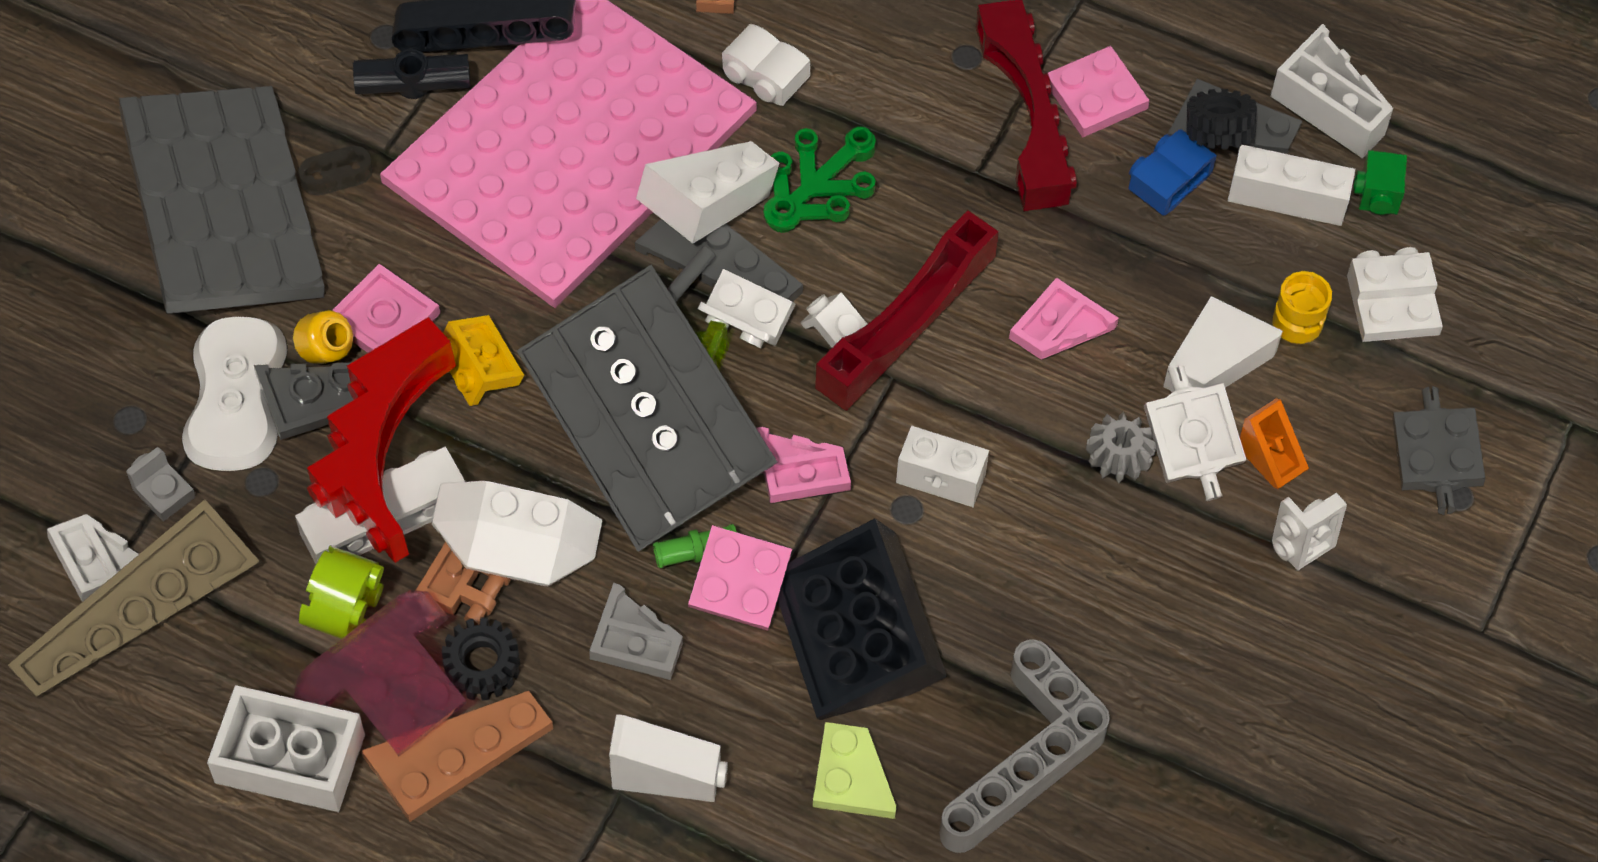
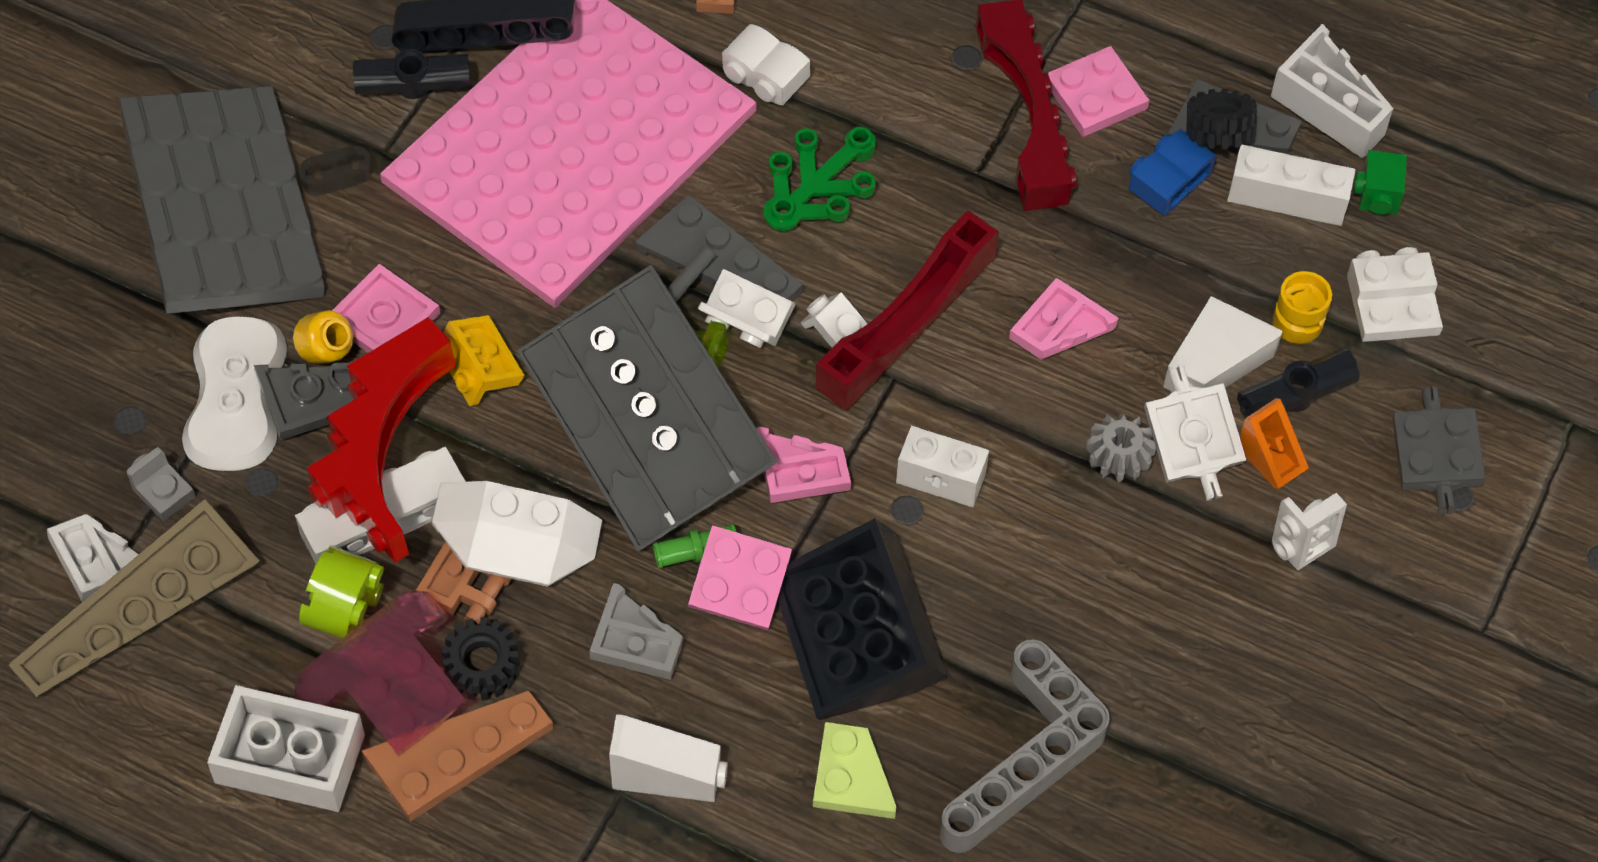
(707, 187): white wedge -> none
(1317, 378): none -> black piece

